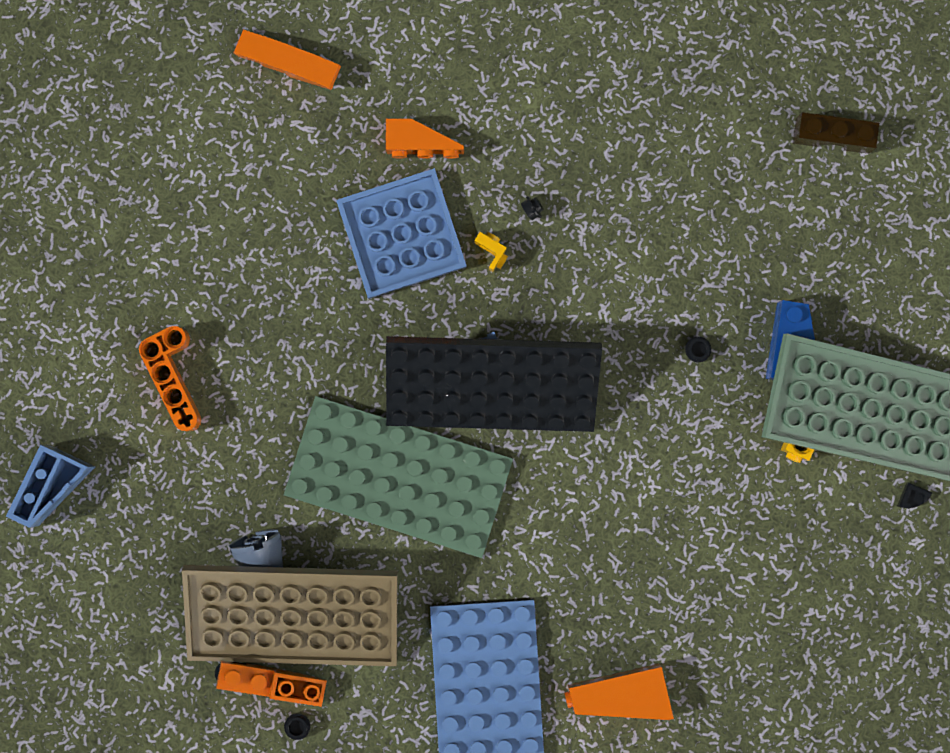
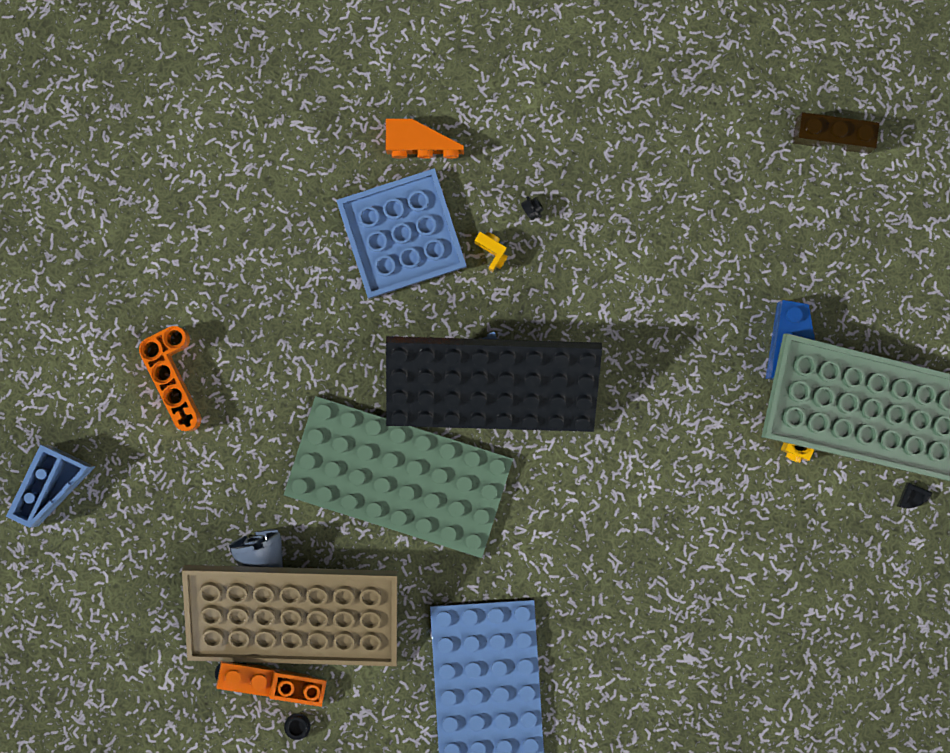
(287, 59): orange slope -> none
(623, 694): orange slope -> none
(698, 349): black plate -> none

